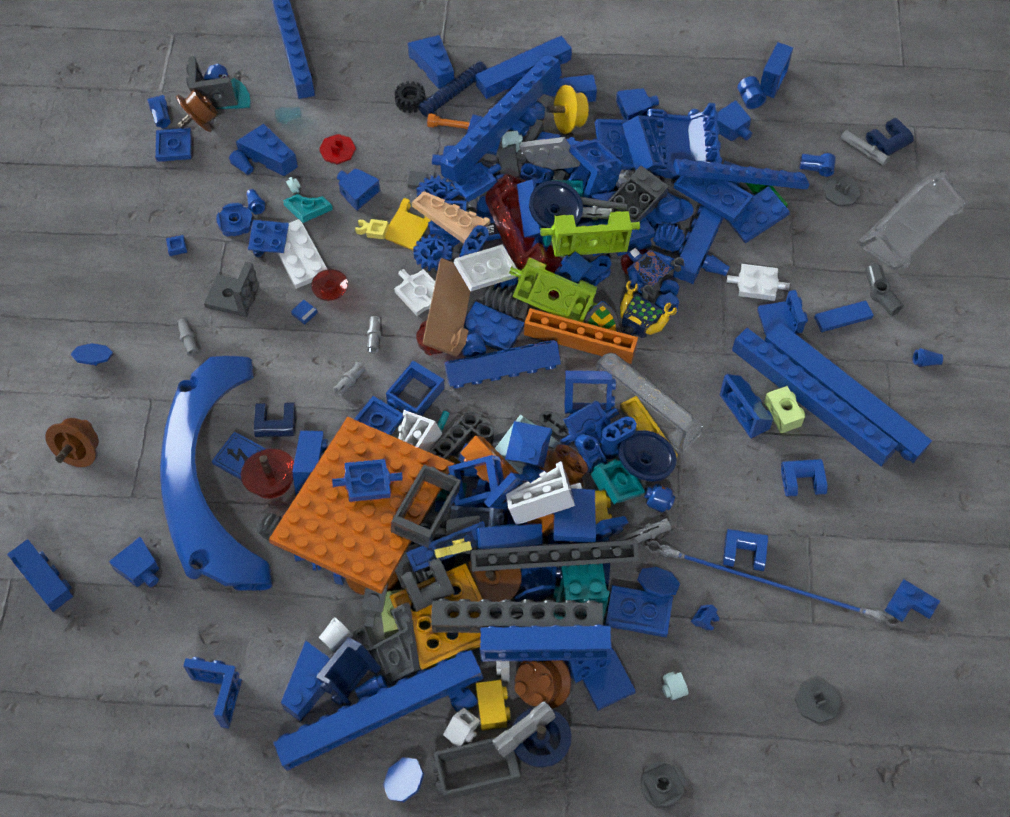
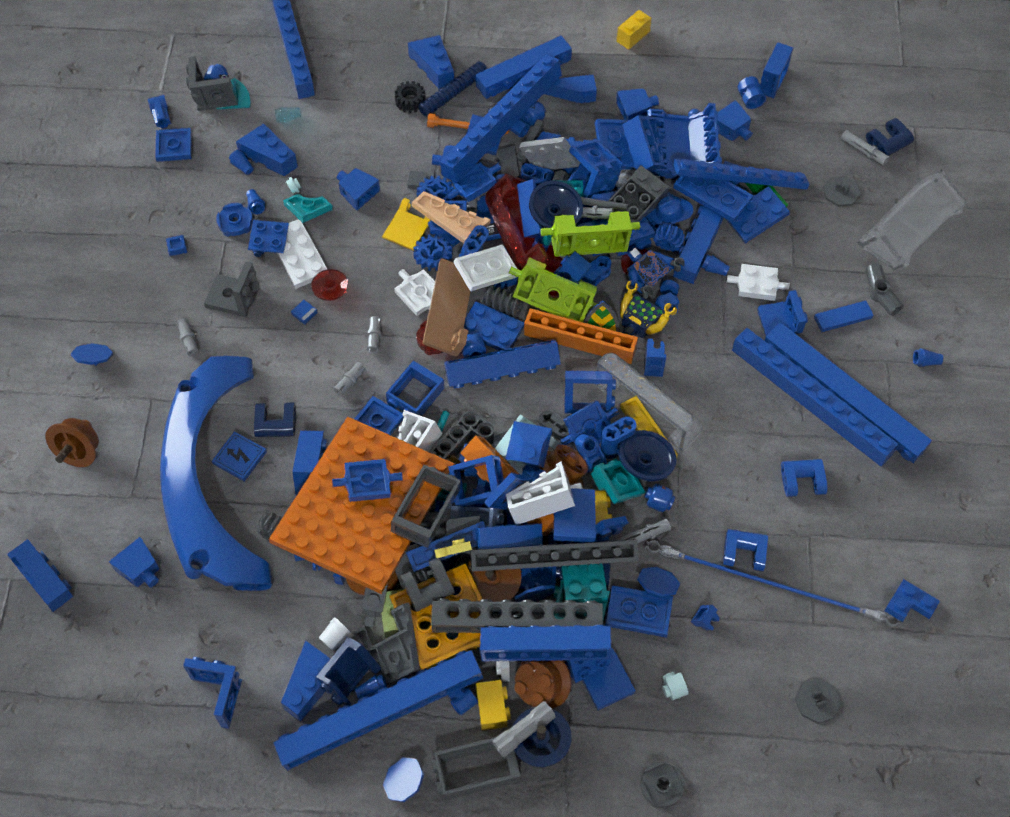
(198, 109): dark orange piece -> none
(268, 473): clear red piece -> none
(337, 149): red piece -> none
(374, 229): light yellow plate -> none
(462, 728): white brick -> none
(510, 139): light aqua plate -> none
(569, 109): yellow piece -> none
(633, 29): none -> yellow brick
(654, 359): none -> blue hinge
(745, 405): blue slope -> none
(784, 419): yellowish green brick -> none
(823, 164): blue piece -> none

